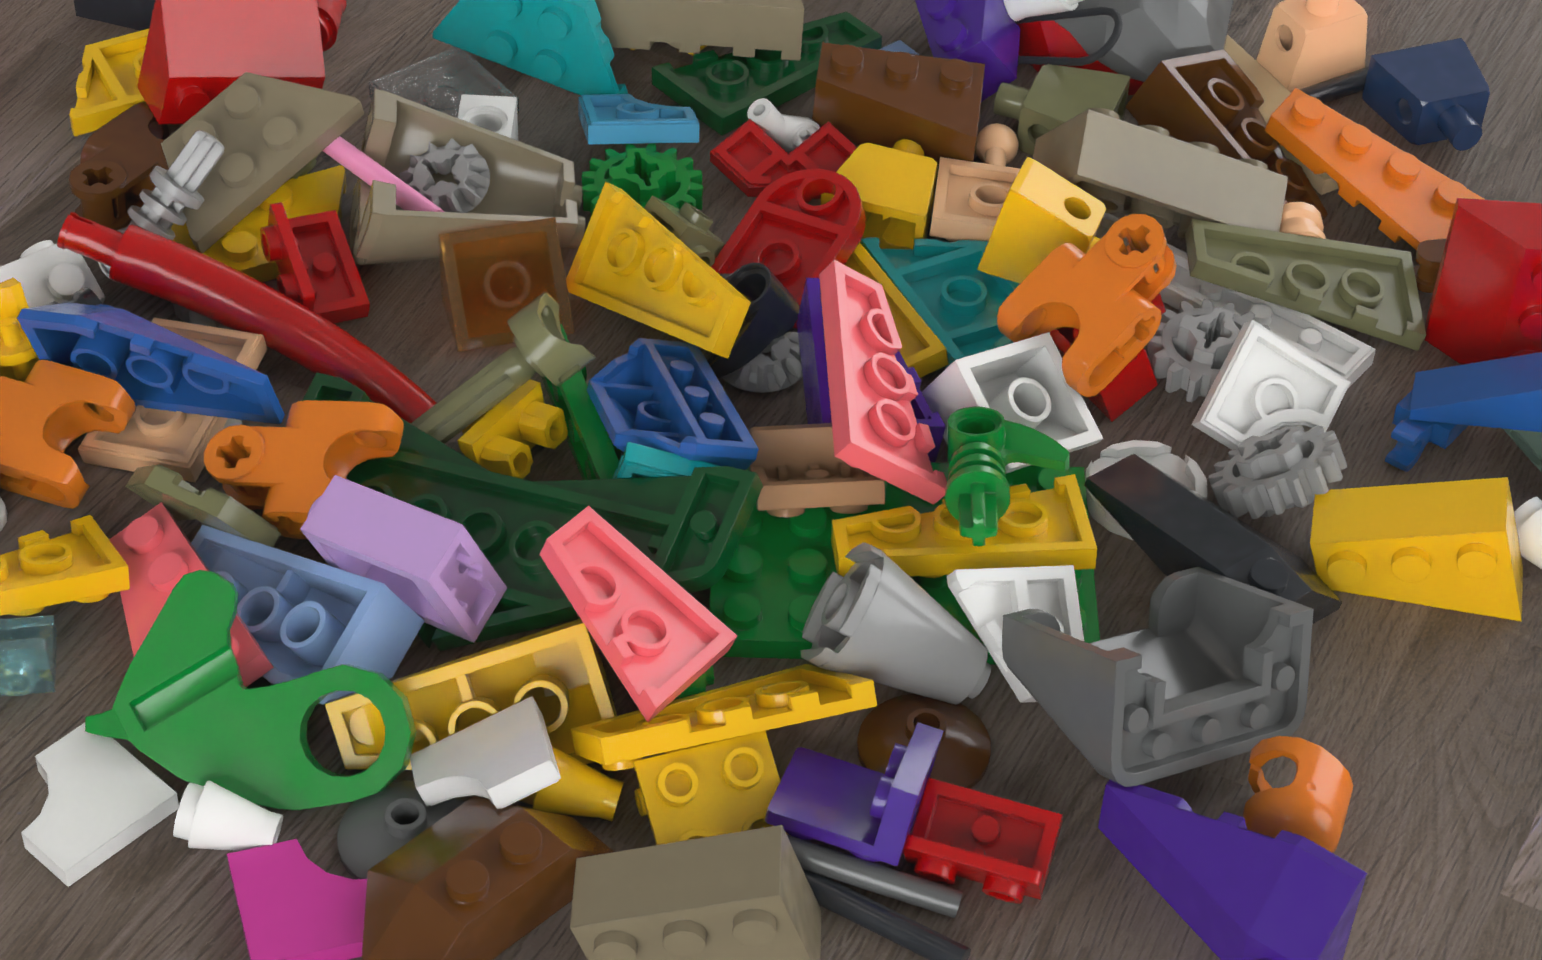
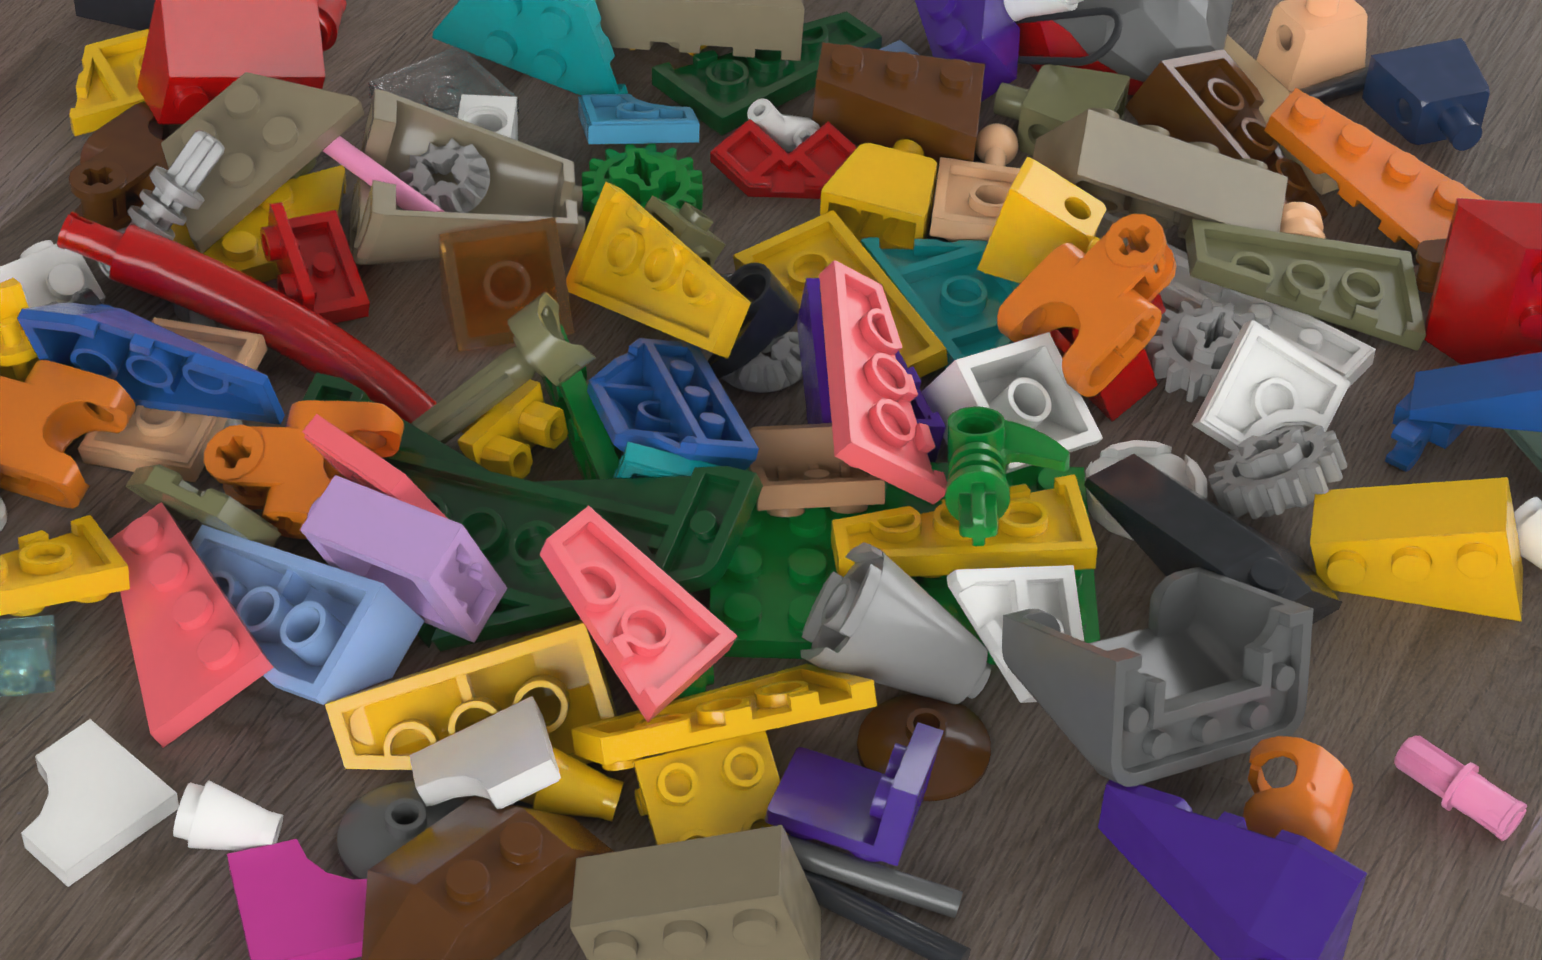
(201, 723): green animal -> none
(362, 465): none -> coral tile
(793, 236): red tile -> none
(983, 840): red bracket -> none
(1460, 786): none -> bright pink axle

